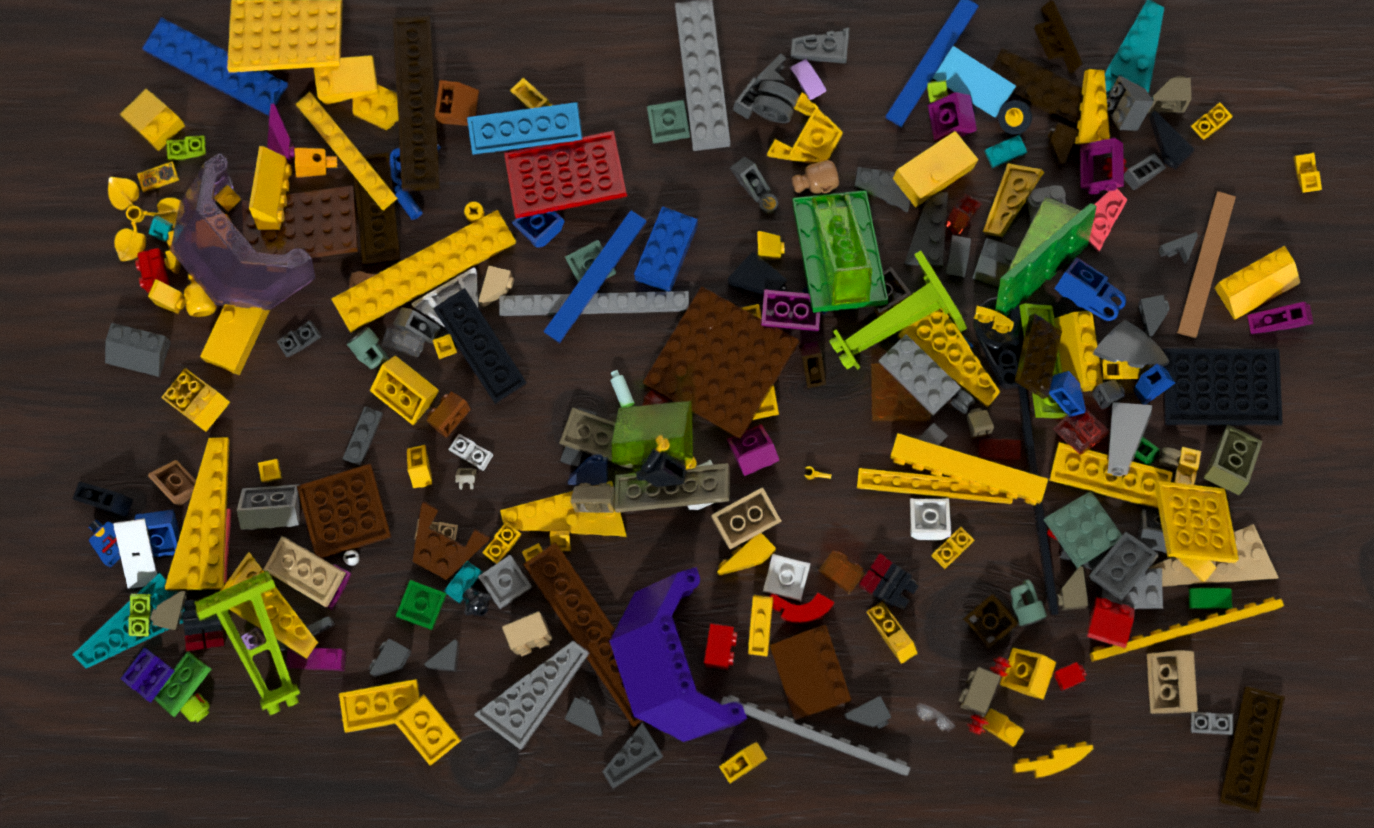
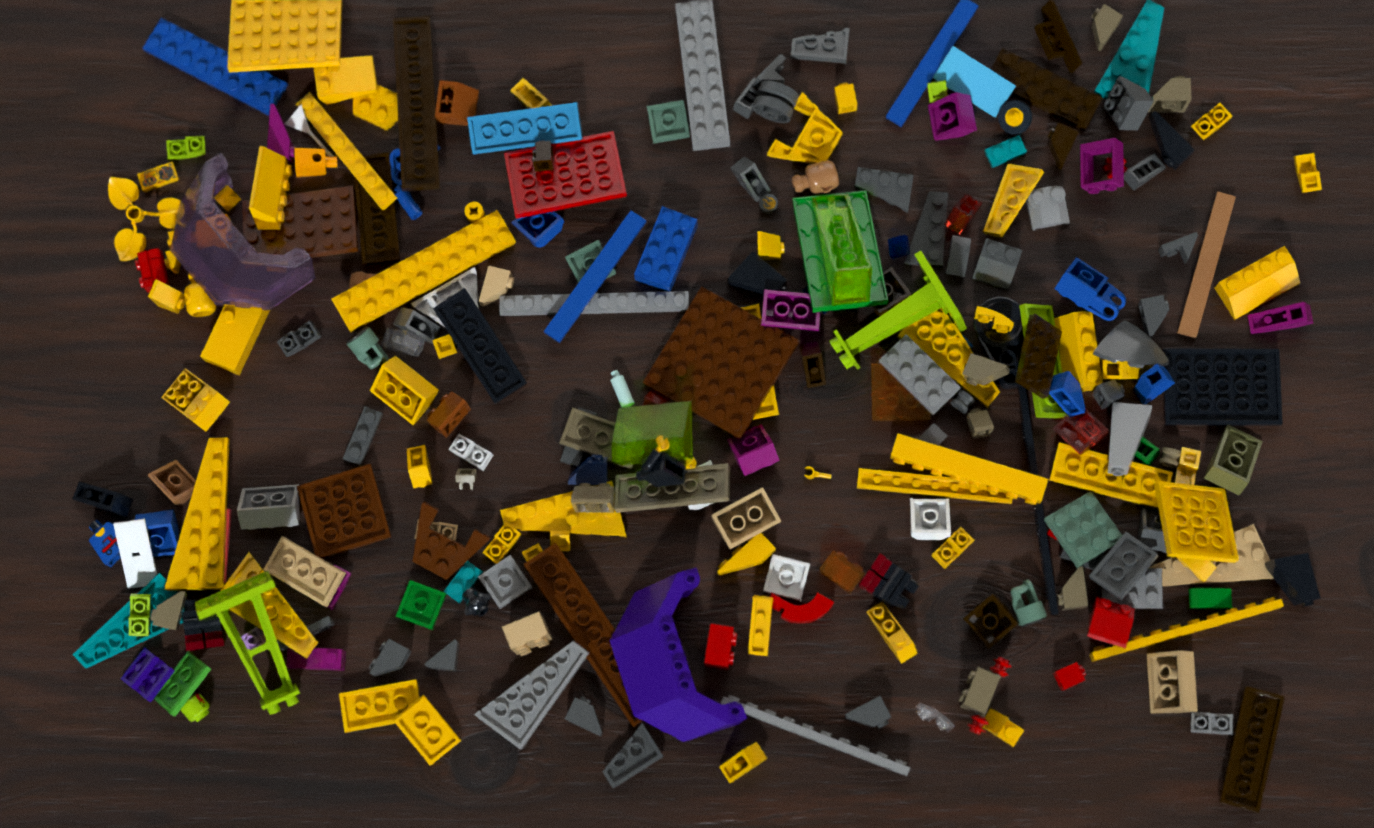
(136, 349): dark grey slope -> none
(152, 119): yellow slope -> none
(160, 228): teal plate -> none
(269, 470): yellow plate -> none
(299, 121): none -> white piece
(351, 561): white hinge -> none
(543, 156): none -> dark brown brick
(808, 79): lavender slope -> none
(810, 672): reddish brown slope -> none
(845, 98): none -> yellow brick
(898, 246): none -> clear blue tile
(935, 169): yellow brick -> none
(983, 370): none -> dark tan slope
(1000, 449): clear red slope -> none
(1029, 673): yellow slope -> none
(1051, 241): green piece -> none
(1061, 759): yellow slope -> none
(1094, 114): yellow wing -> none
(1104, 24): none -> dark tan slope
(1106, 214): coral wing -> none
(1295, 578): none -> black slope

